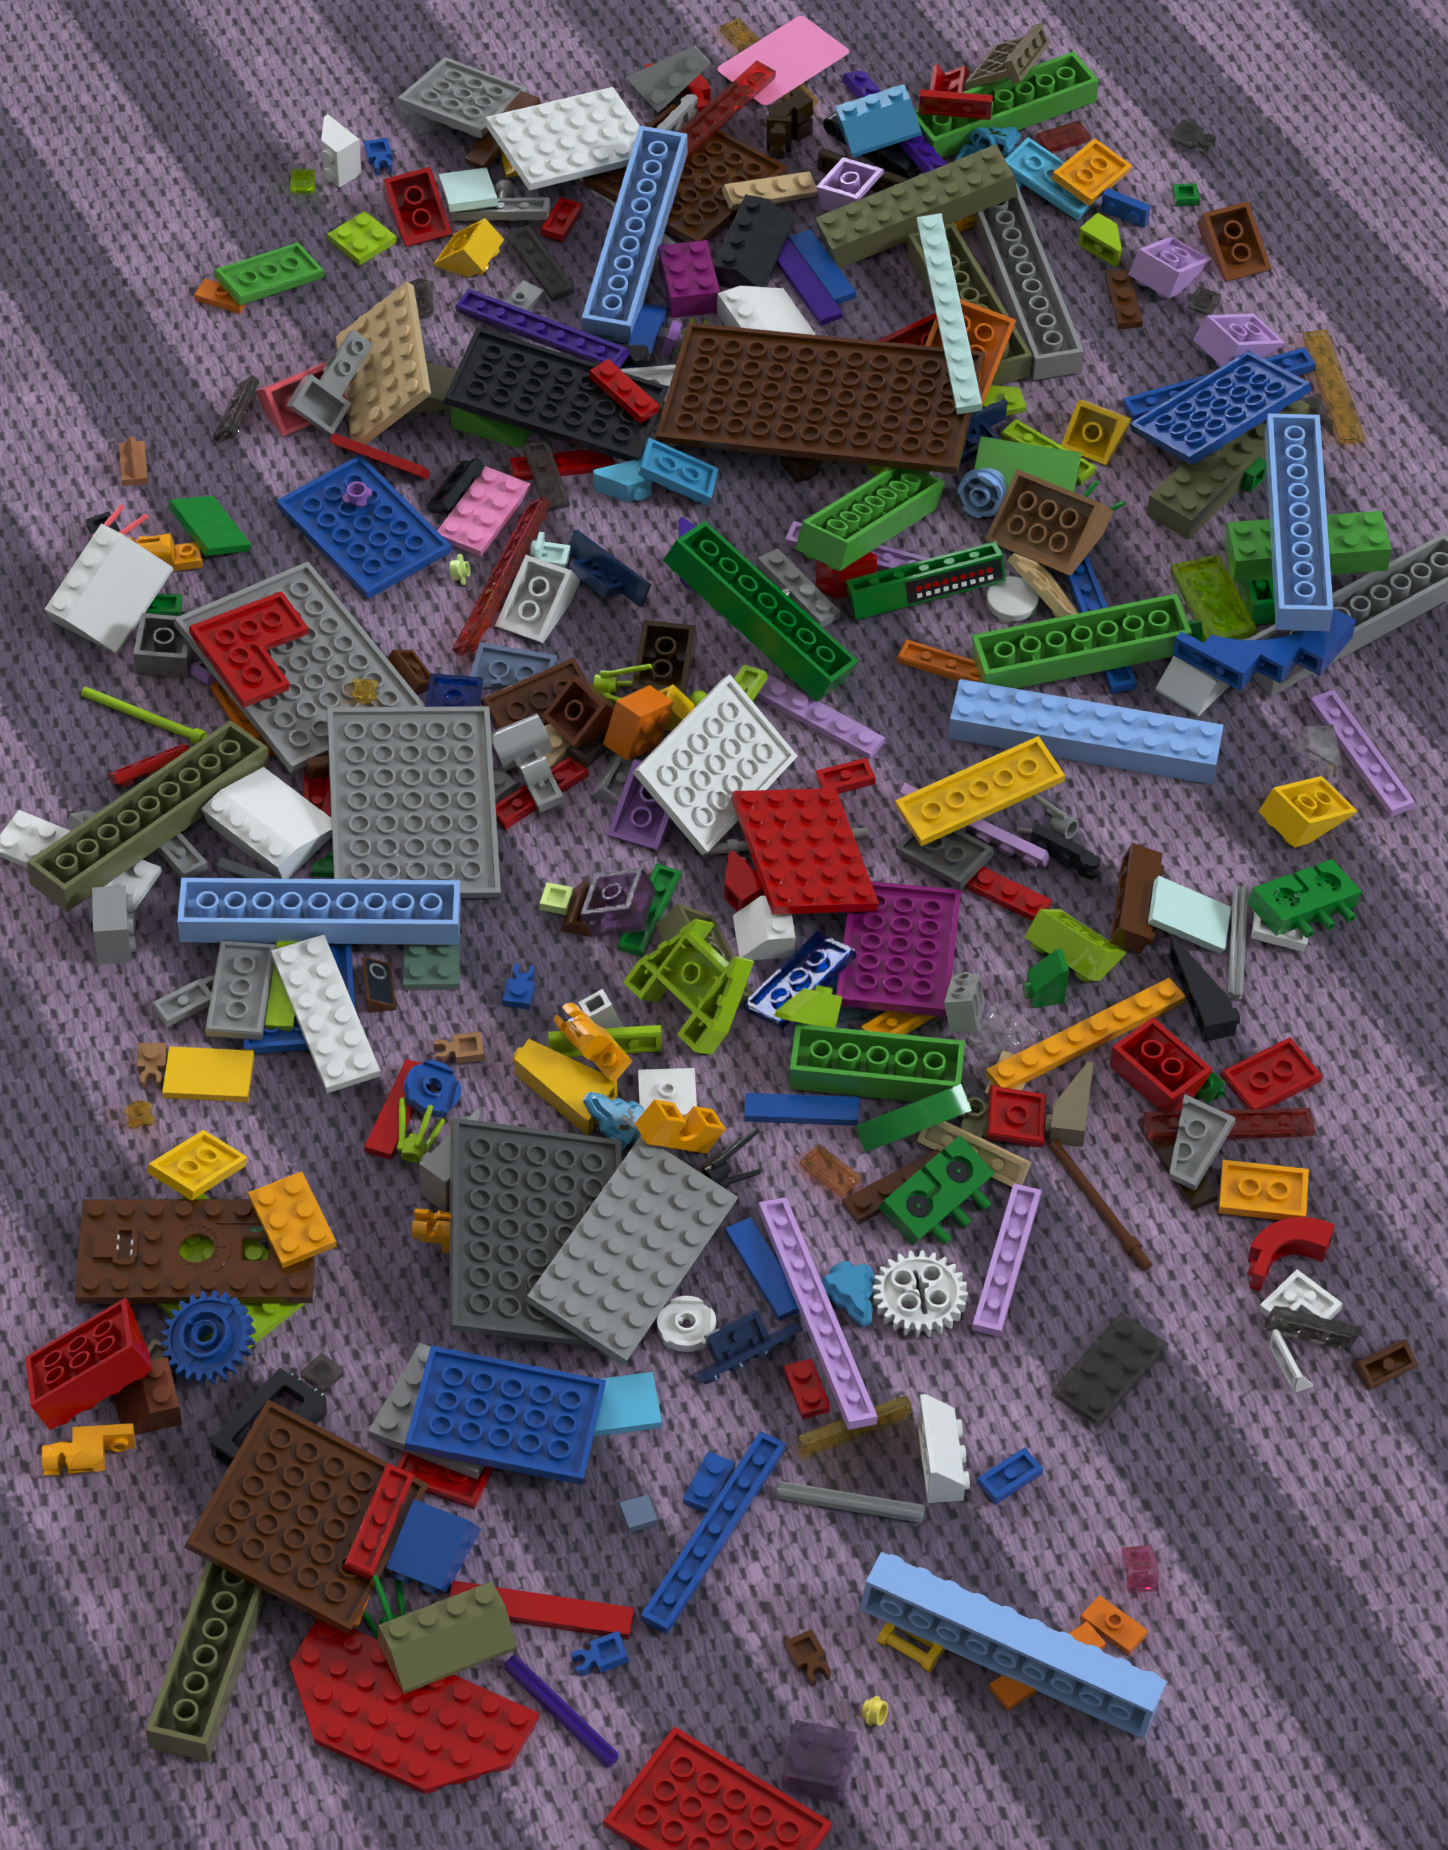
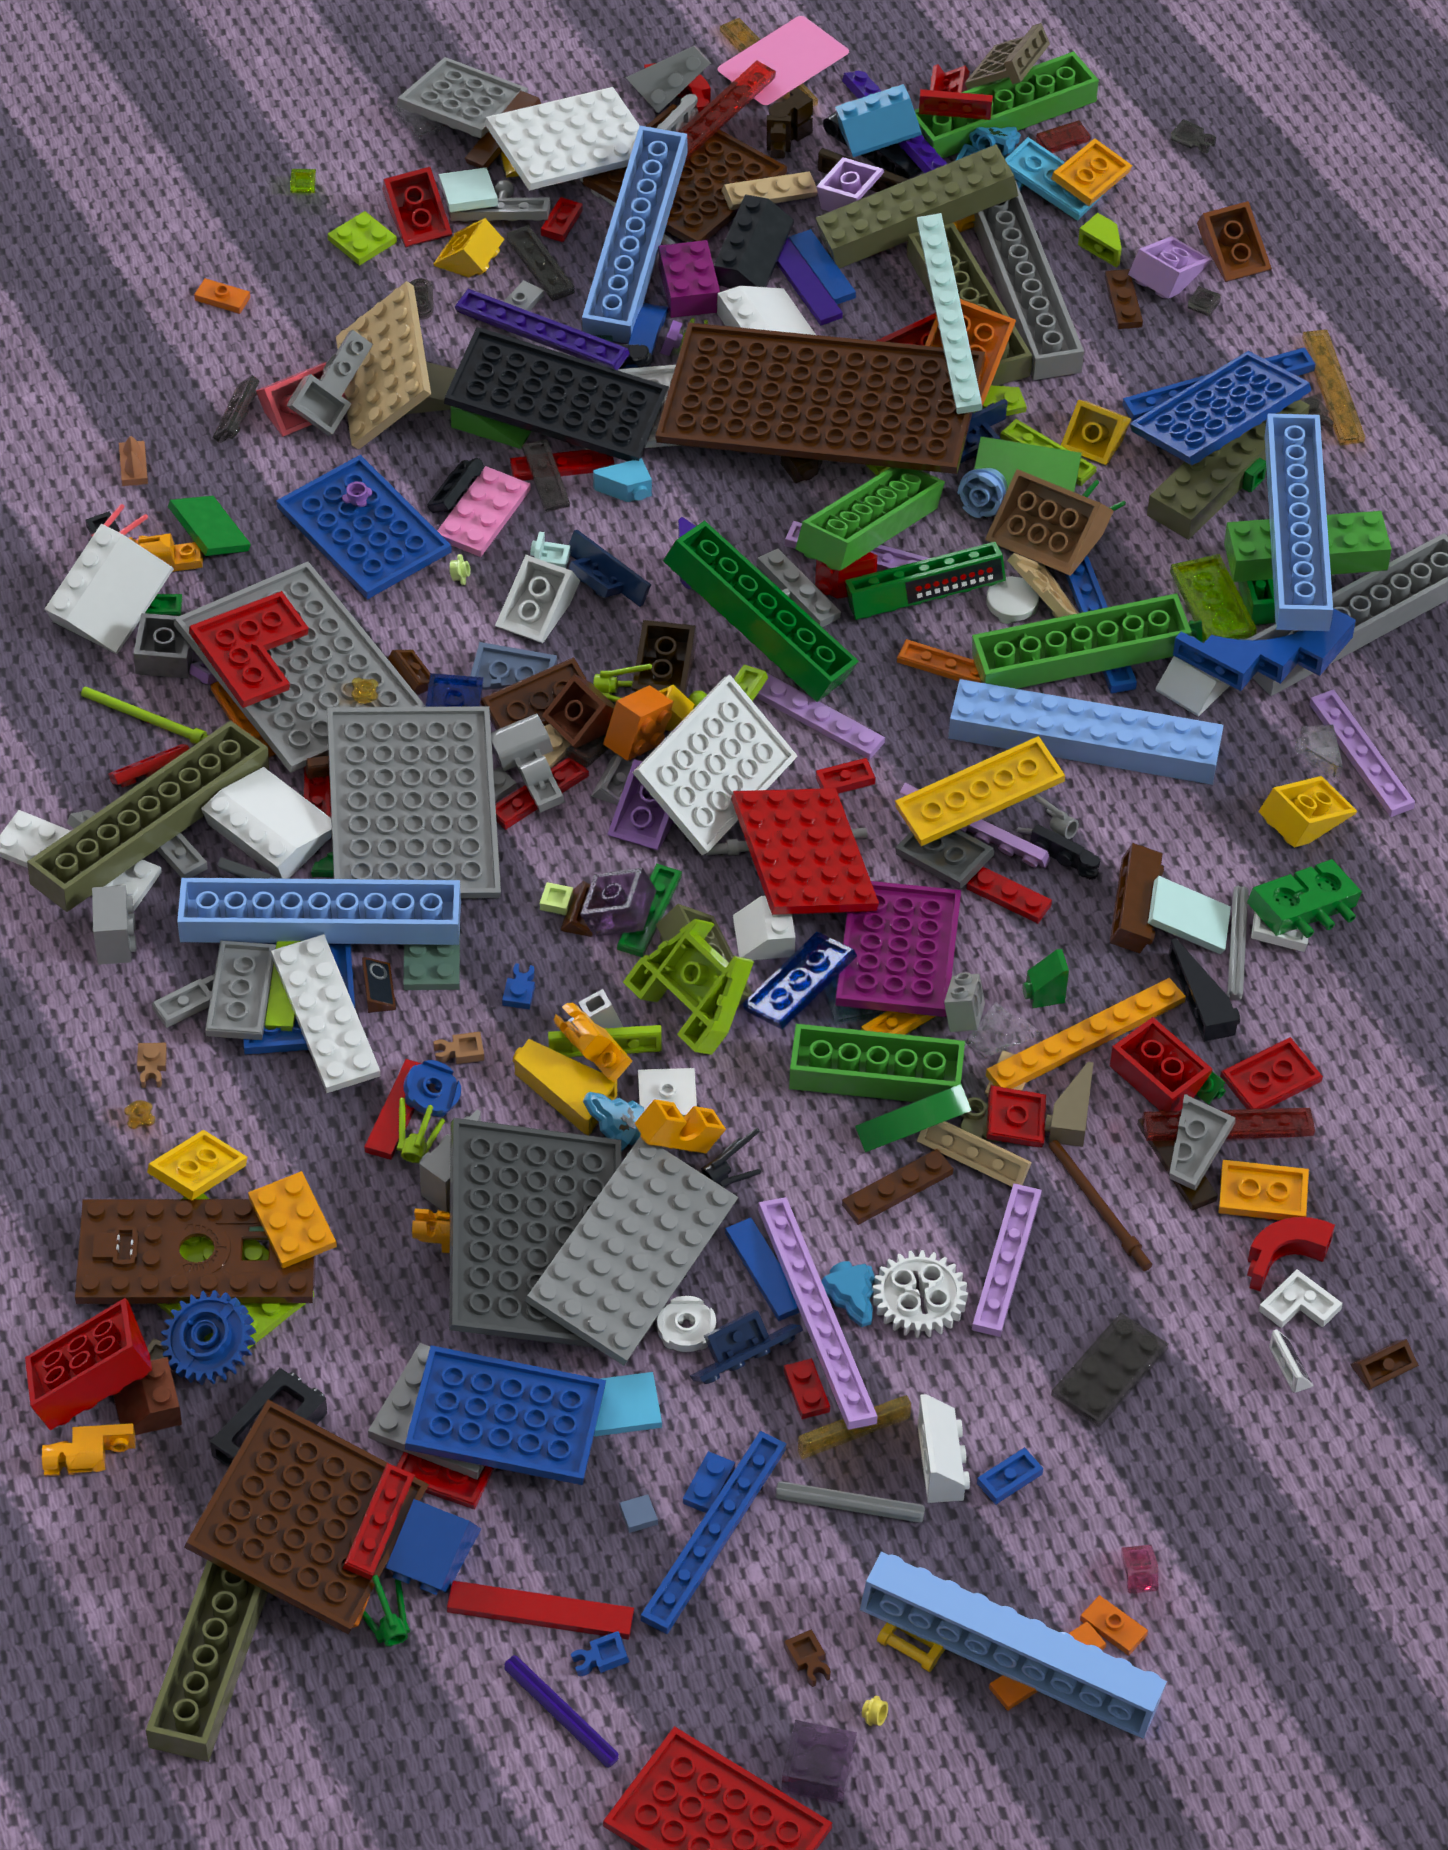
(208, 1074): yellow tile -> none
(268, 273): bright green tile -> none
(322, 1373): clear smoke plate -> none
(339, 153): white slope -> none
(379, 153): blue plate -> none
(379, 456): red tile -> none
(416, 1738): red plate -> none
(447, 1637): olive slope -> none
(501, 576): clear red plate -> none
(624, 391): red plate -> none
(678, 471): dark azure plate -> none
(741, 882): red slope -> none
(801, 1109): blue tile -> none
(812, 1007): lime slope -> none
(830, 1171): clear orange tile -> none
(937, 1192): green piece -> none
(1083, 948): lime slope -> none
(1125, 207): blue plate -> none
(1185, 195): green tile -> none
(1234, 334): lavender slope -> none
(1312, 1328): clear smoke plate -> none

